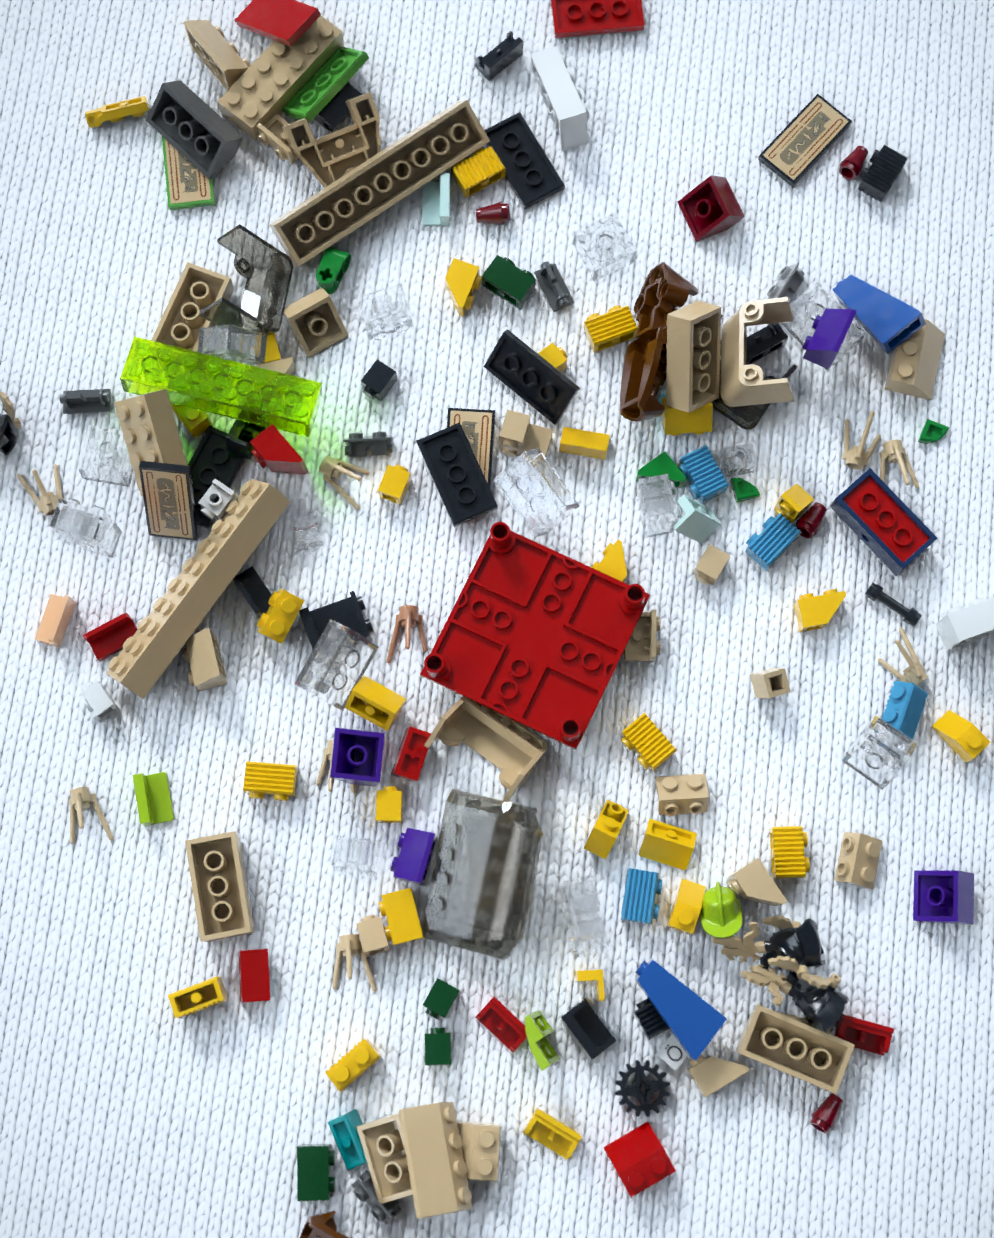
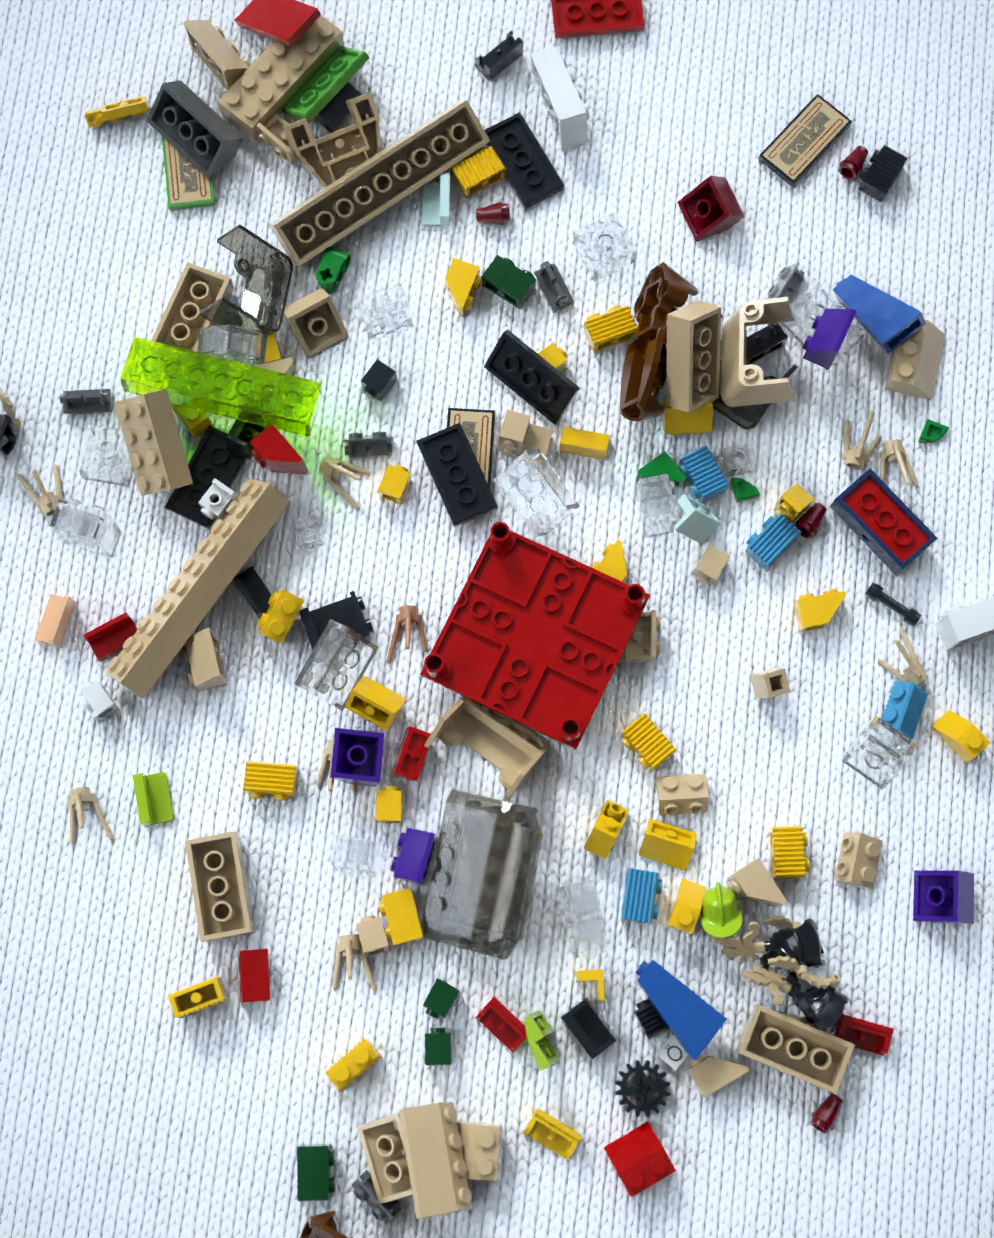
(168, 500): tile -> none
(347, 1138): teal slope -> none

